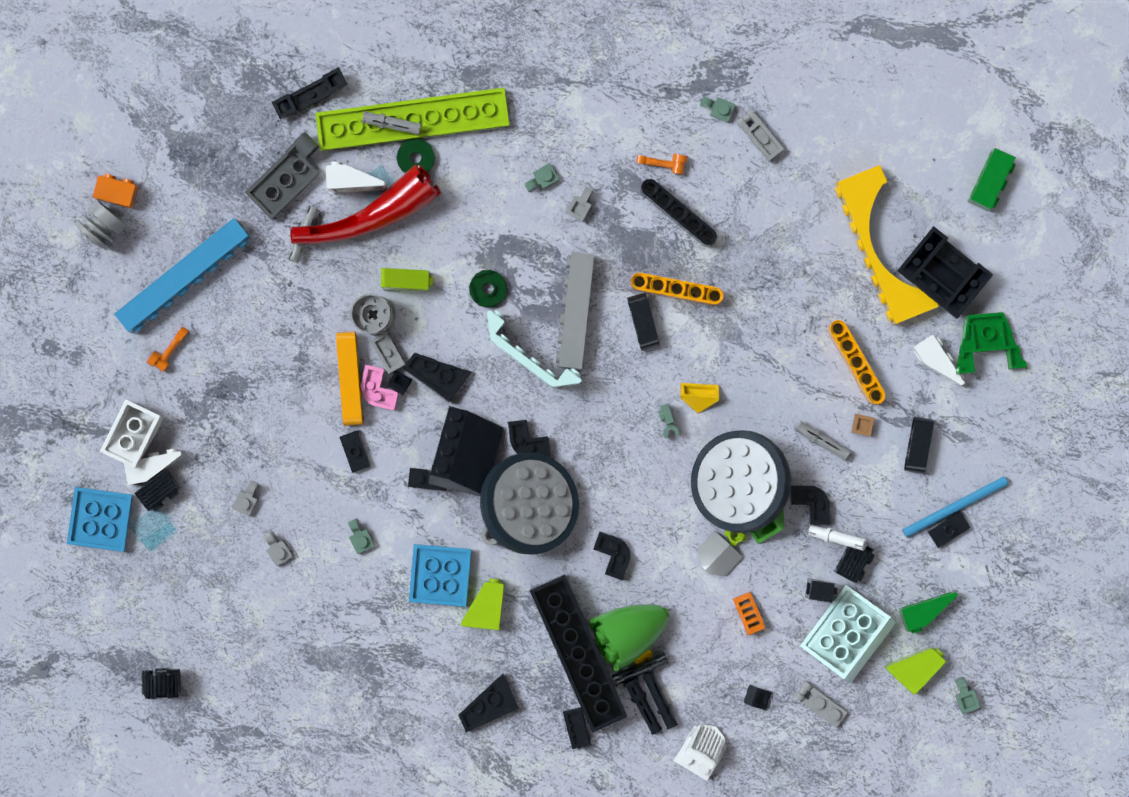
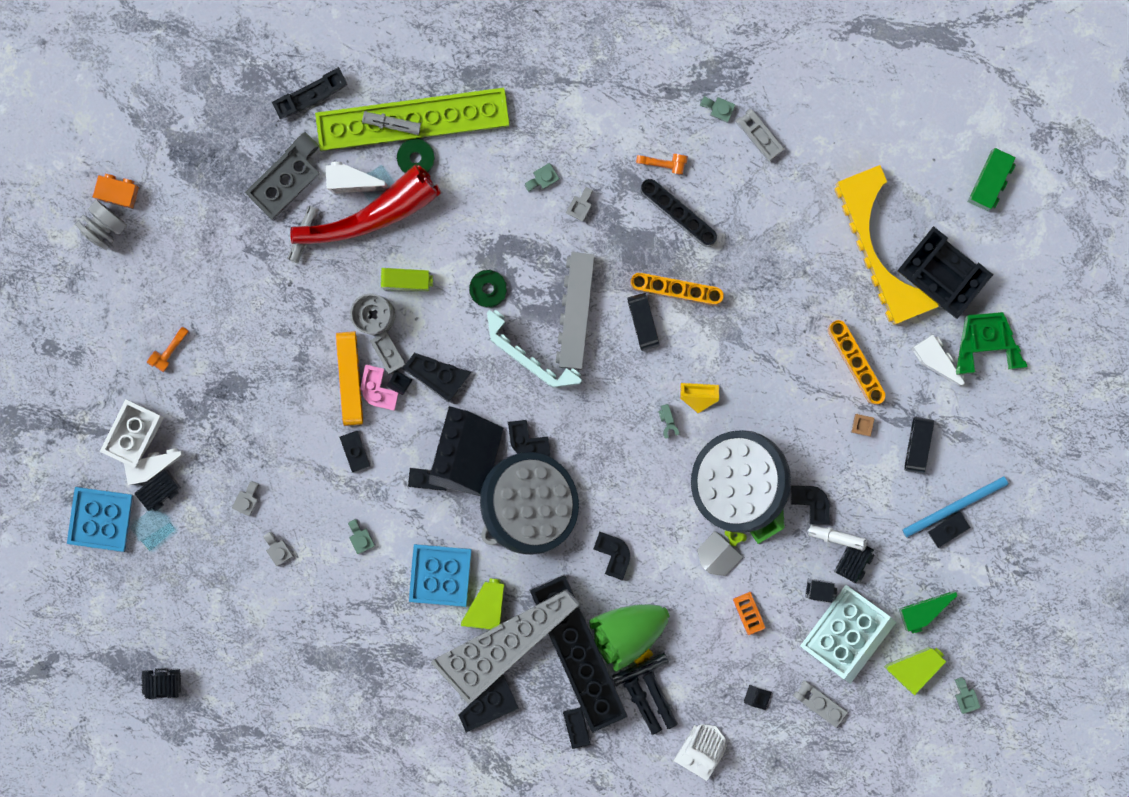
(182, 275): dark azure brick -> none
(486, 657): none -> light grey wing
(820, 439): light grey pin -> none

